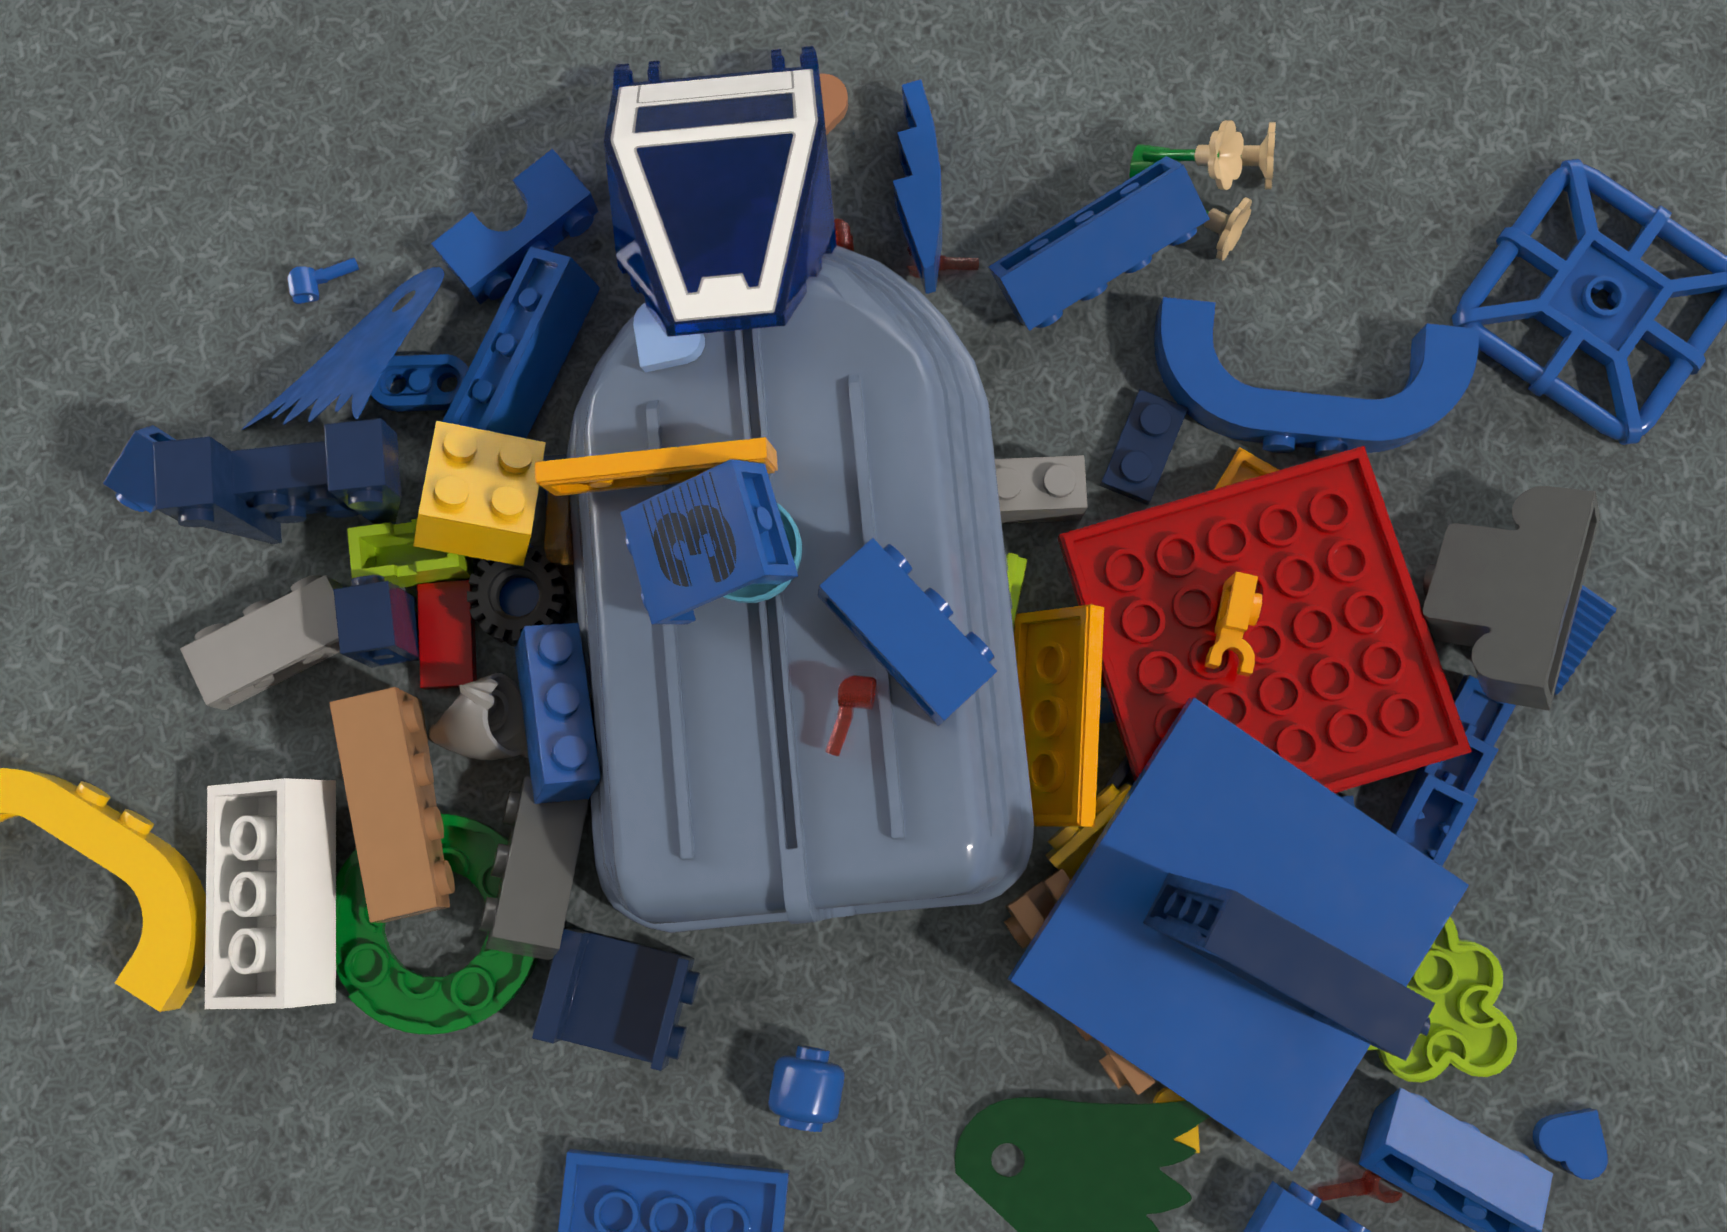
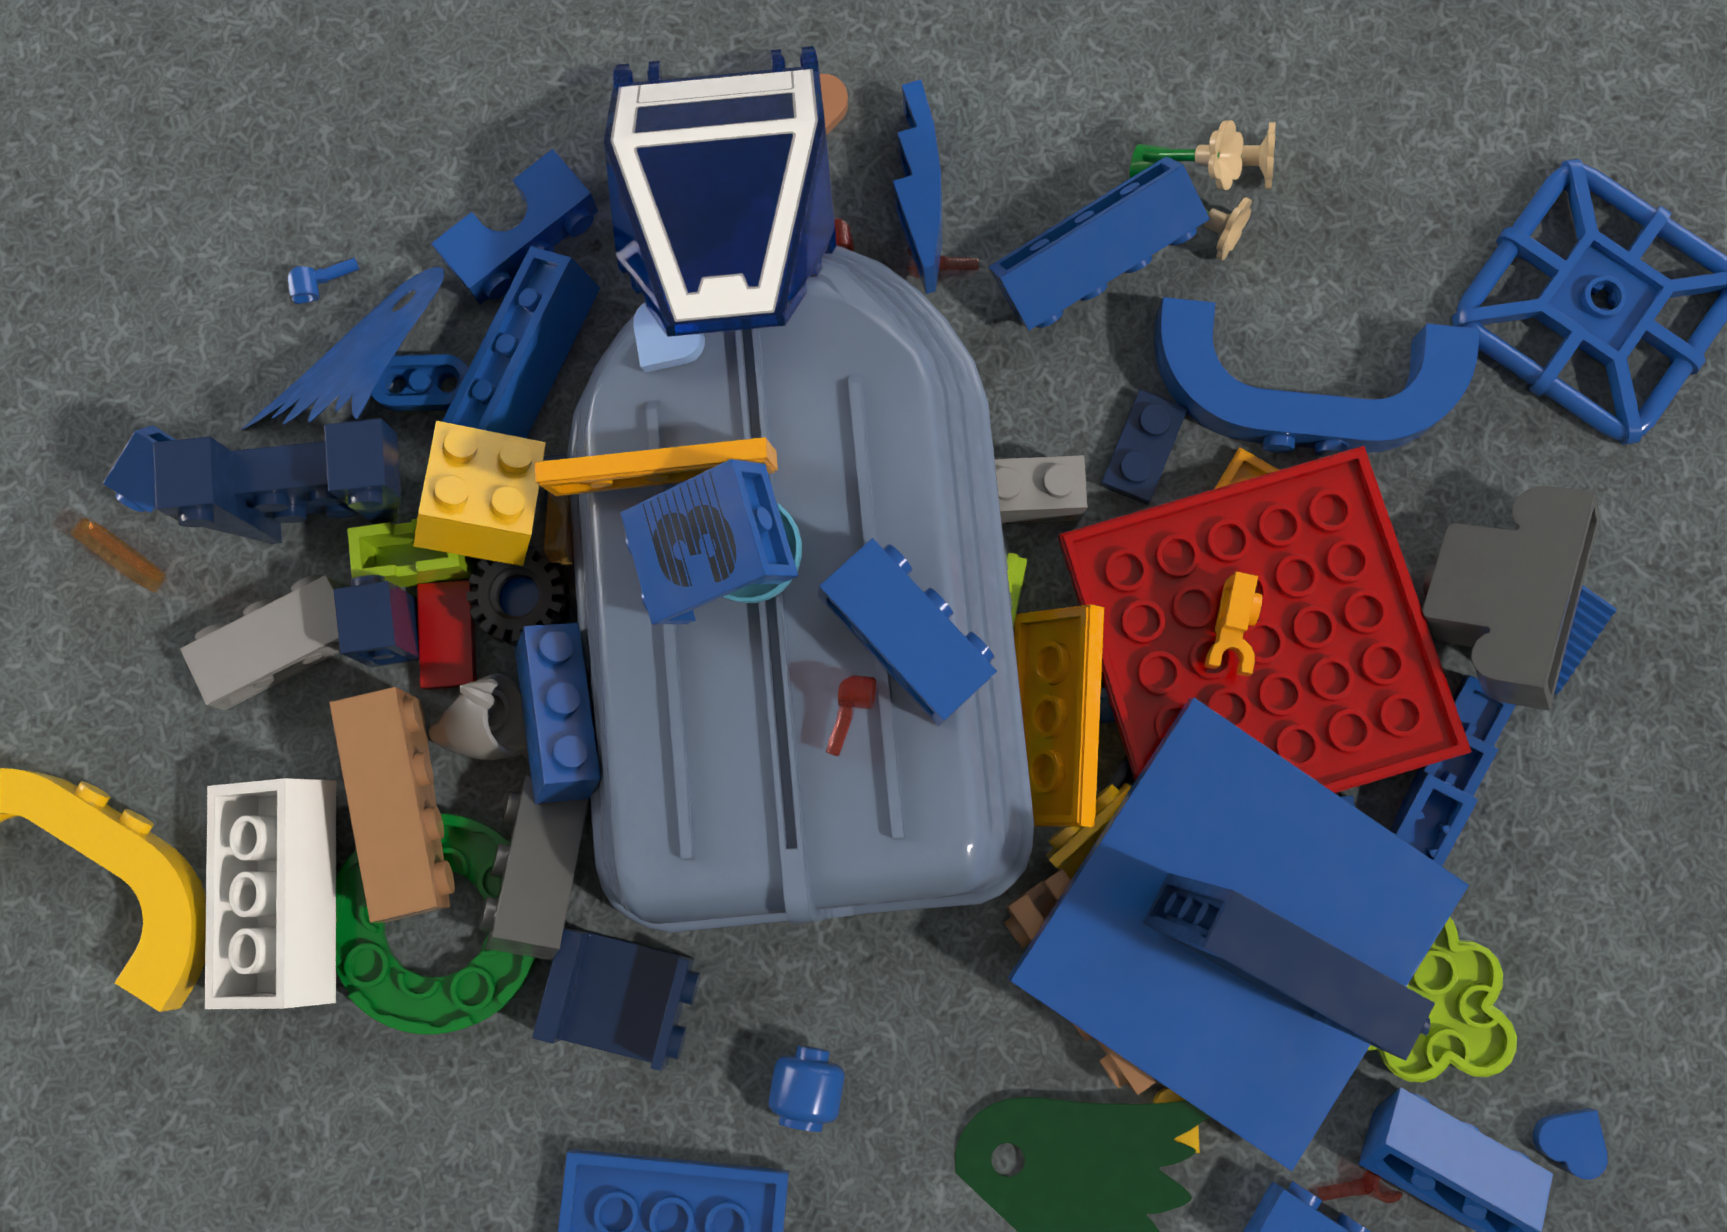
(119, 554): none -> clear orange tile

